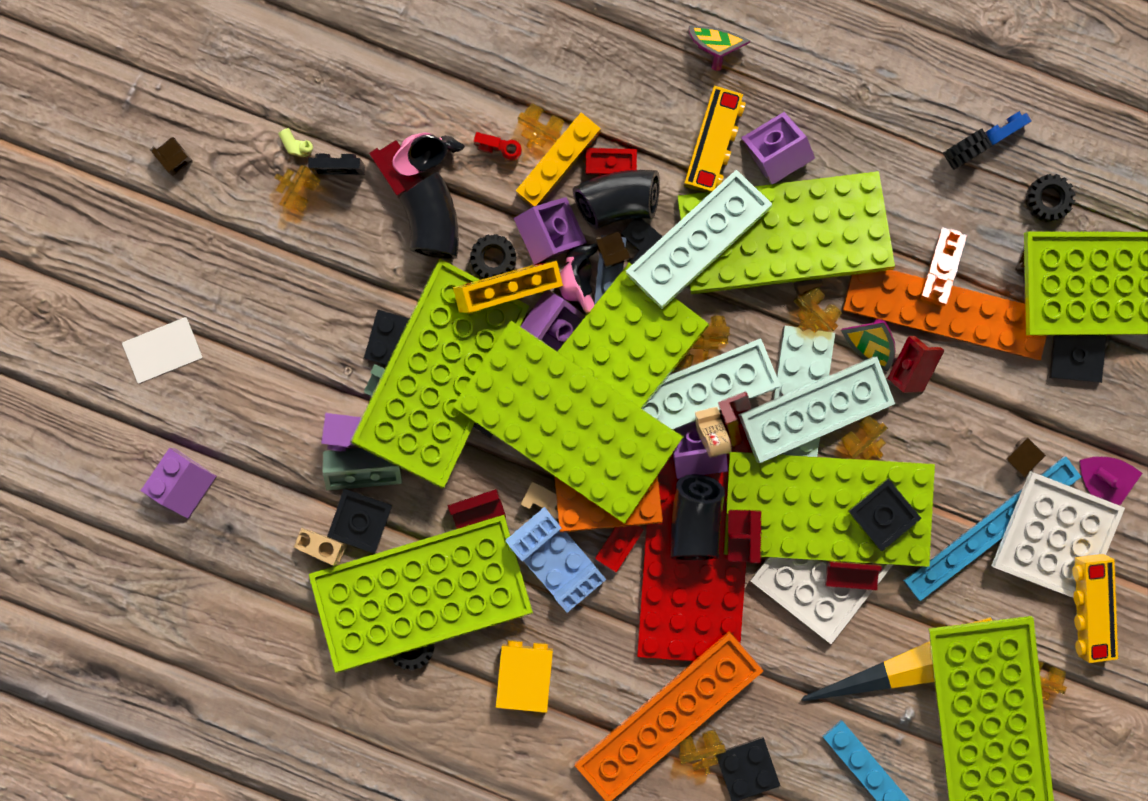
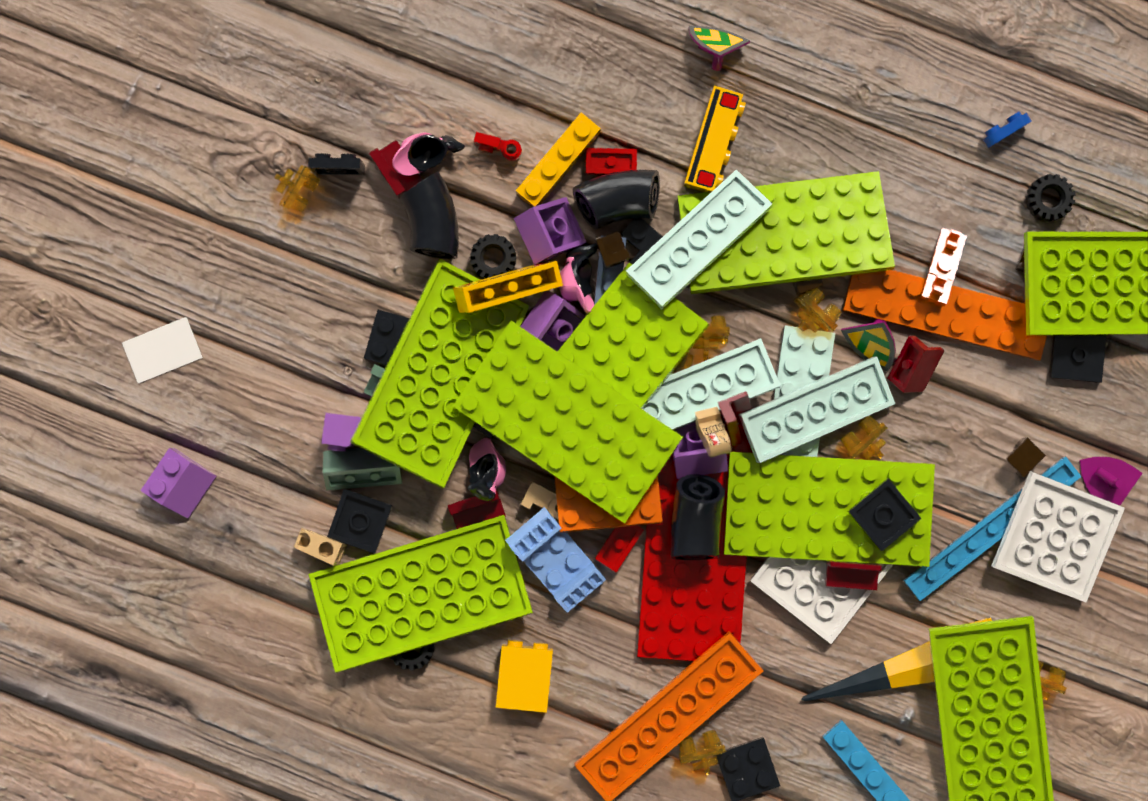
(171, 156): dark brown panel -> none
(293, 146): yellowish green arm -> none
(486, 470): none -> hair
(530, 120): clear yellow hips -> none
(744, 536): dark red panel -> none
(778, 147): medium lavender slope -> none
(967, 149): black tyre -> none
(1095, 608): yellow brick -> none

